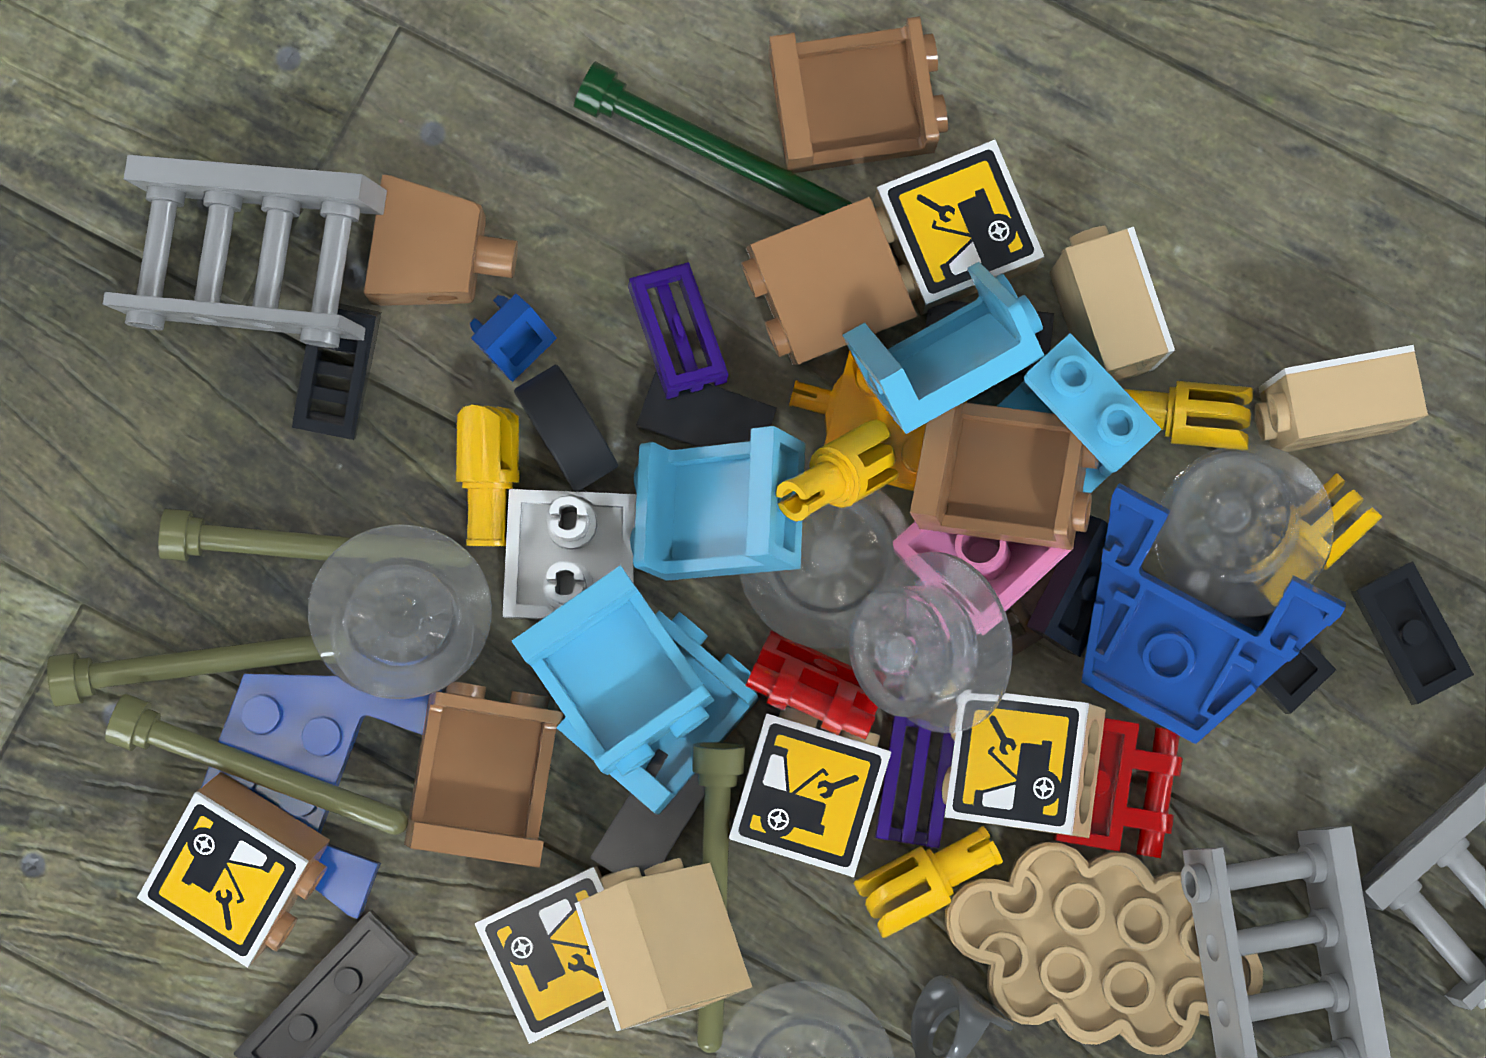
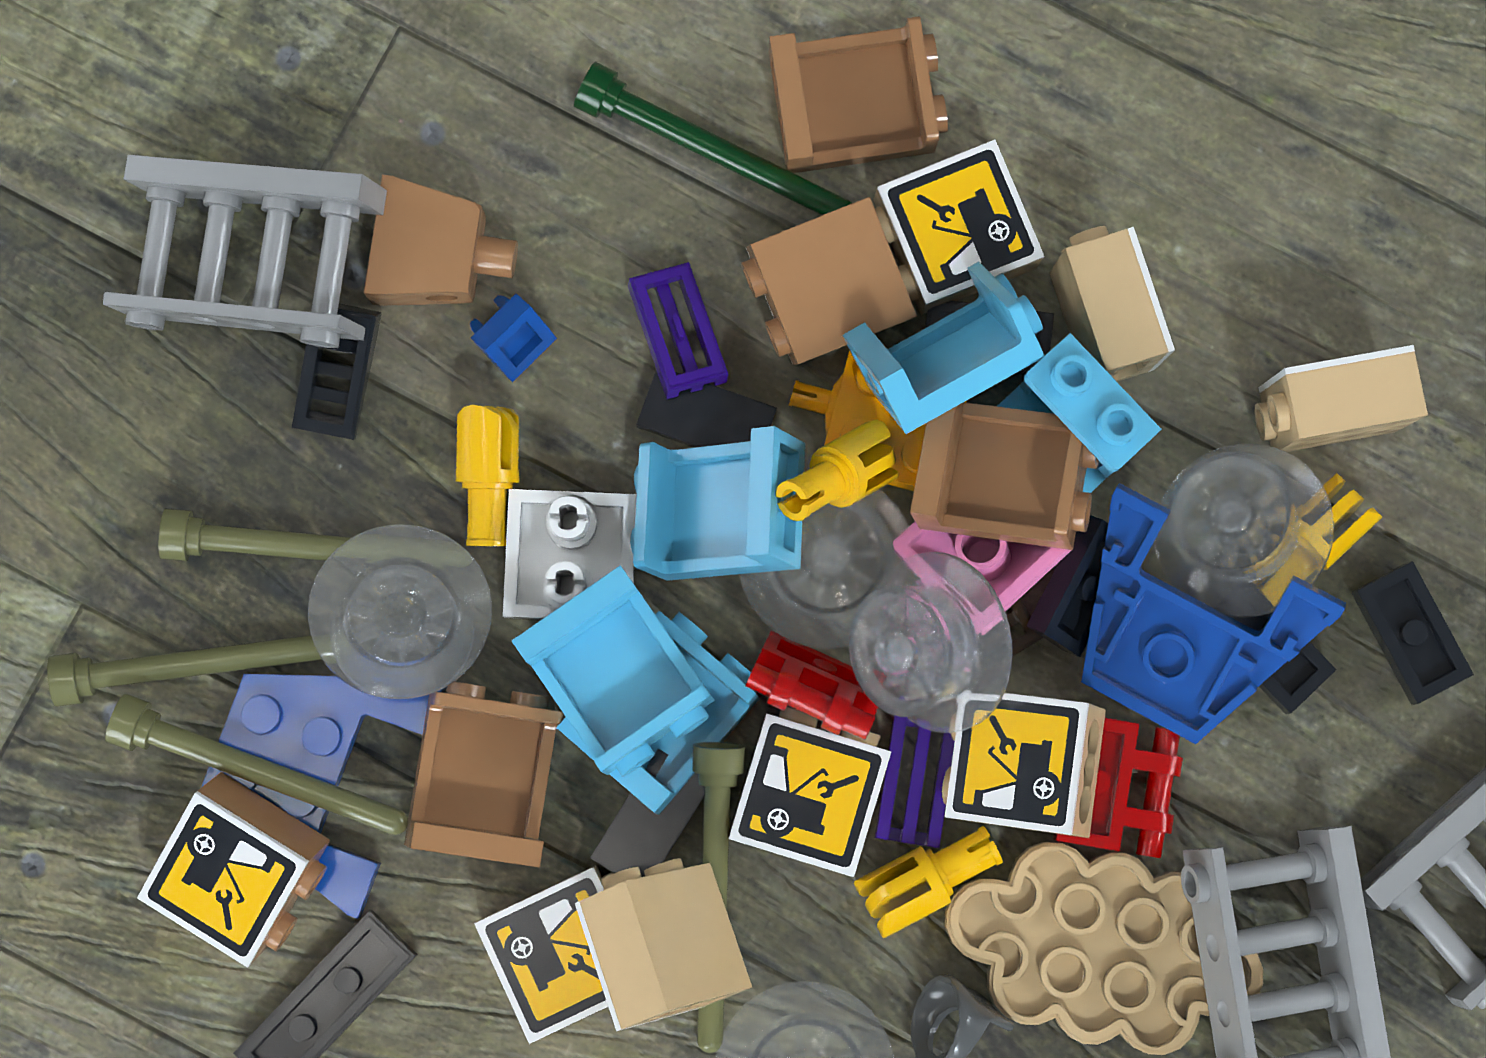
(566, 427): black tyre -> none
(1200, 413): yellow arm -> none

